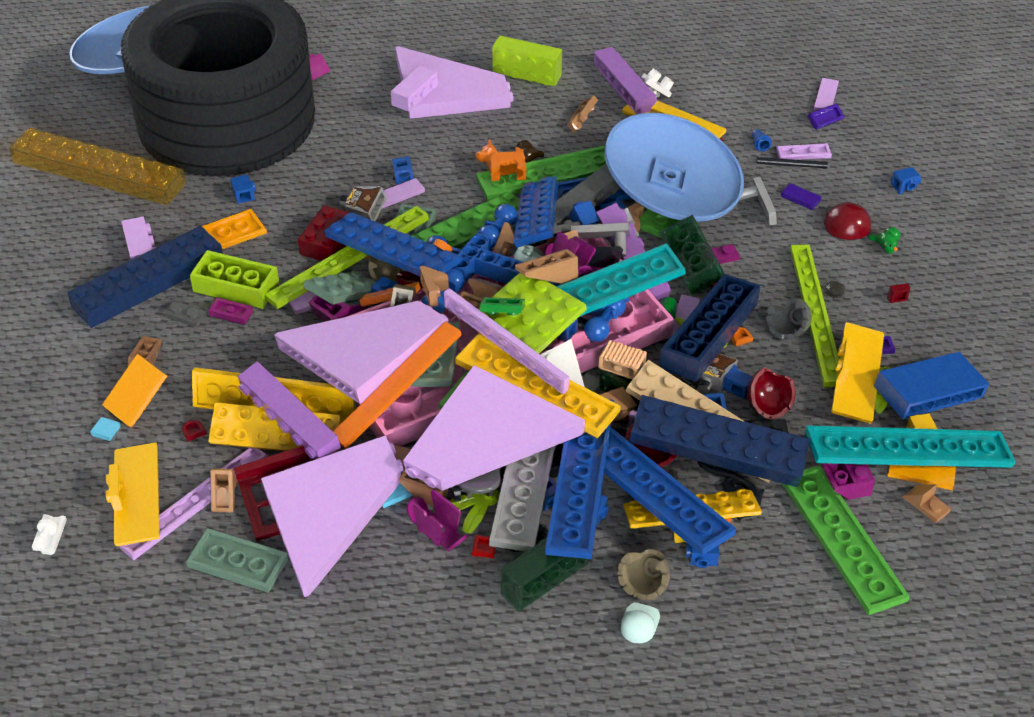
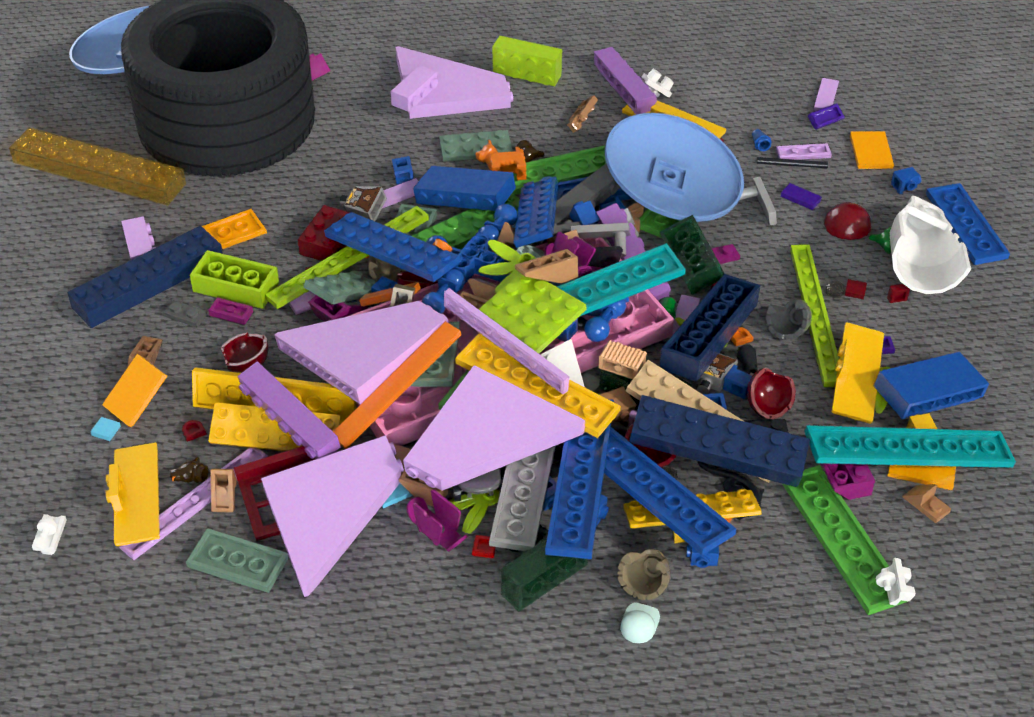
(190, 471): none -> dark brown animal
(243, 188): blue brick -> none
(244, 351): none -> dark red cylinder
(432, 283): medium nougat slope -> none
(464, 188): none -> blue brick
(465, 145): none -> sand green plate
(503, 305): green plate -> none
(508, 254): none -> lime plant
(748, 358): none -> black cone
(855, 289): none -> dark red tile
(871, 150): none -> light orange tile
(894, 582): none -> white hips
(925, 249): none -> white windscreen
(969, 224): none -> blue plate

